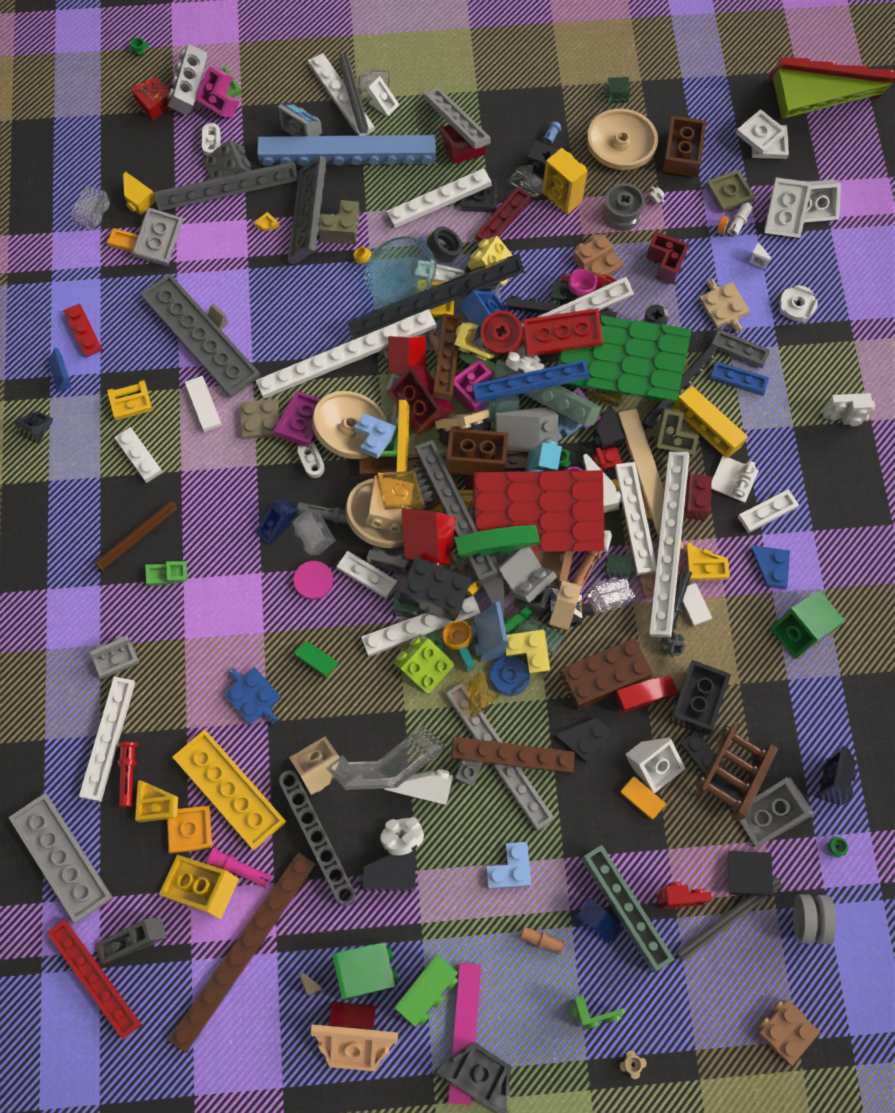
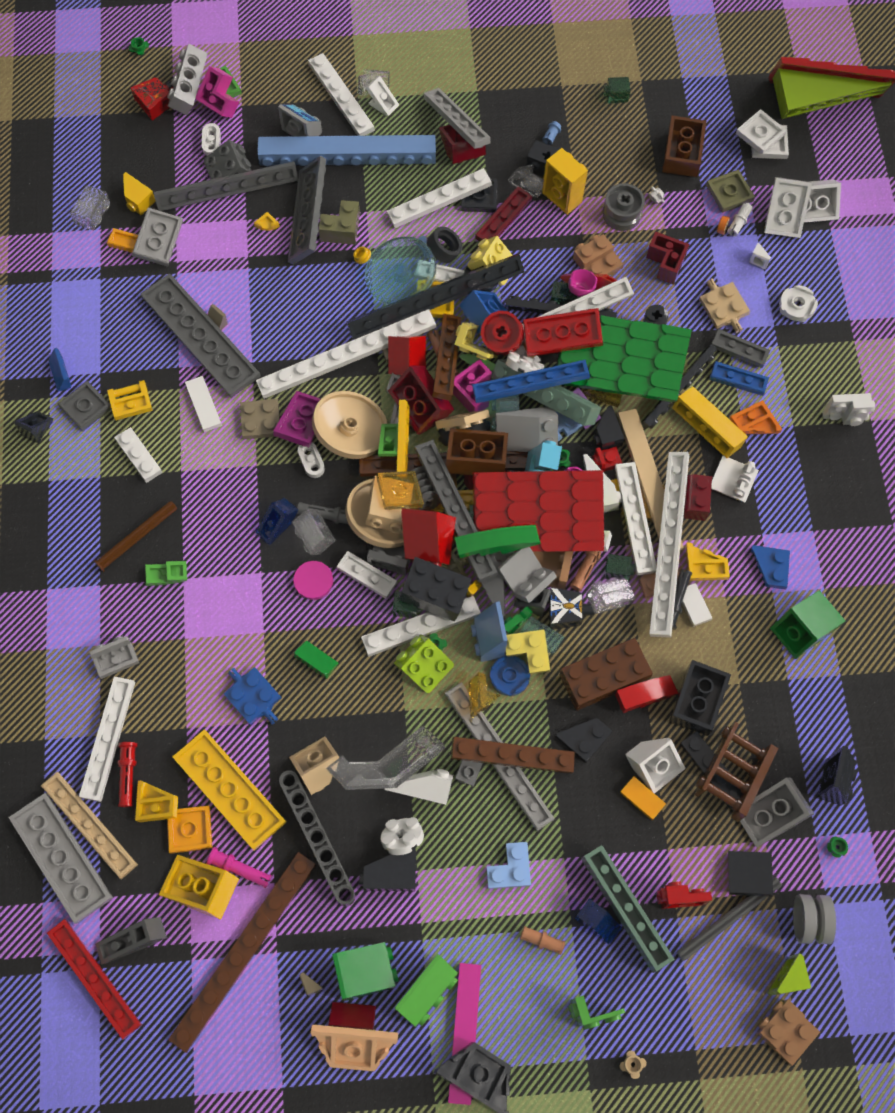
(82, 330): red plate -> none
(85, 406): none -> dark grey tile
(89, 825): none -> tan tile
(353, 93): dark grey axle -> none
(378, 434): light blue plate -> none
(457, 635): light orange hair -> none
(466, 659): teal tile -> none
(565, 605): tan slope -> none
(622, 139): tan dish -> none
(671, 437): olive brick -> none
(673, 646): dark grey gear -> none
(756, 420): none -> orange wing
(768, 511): white plate -> none
(791, 977): none -> lime slope

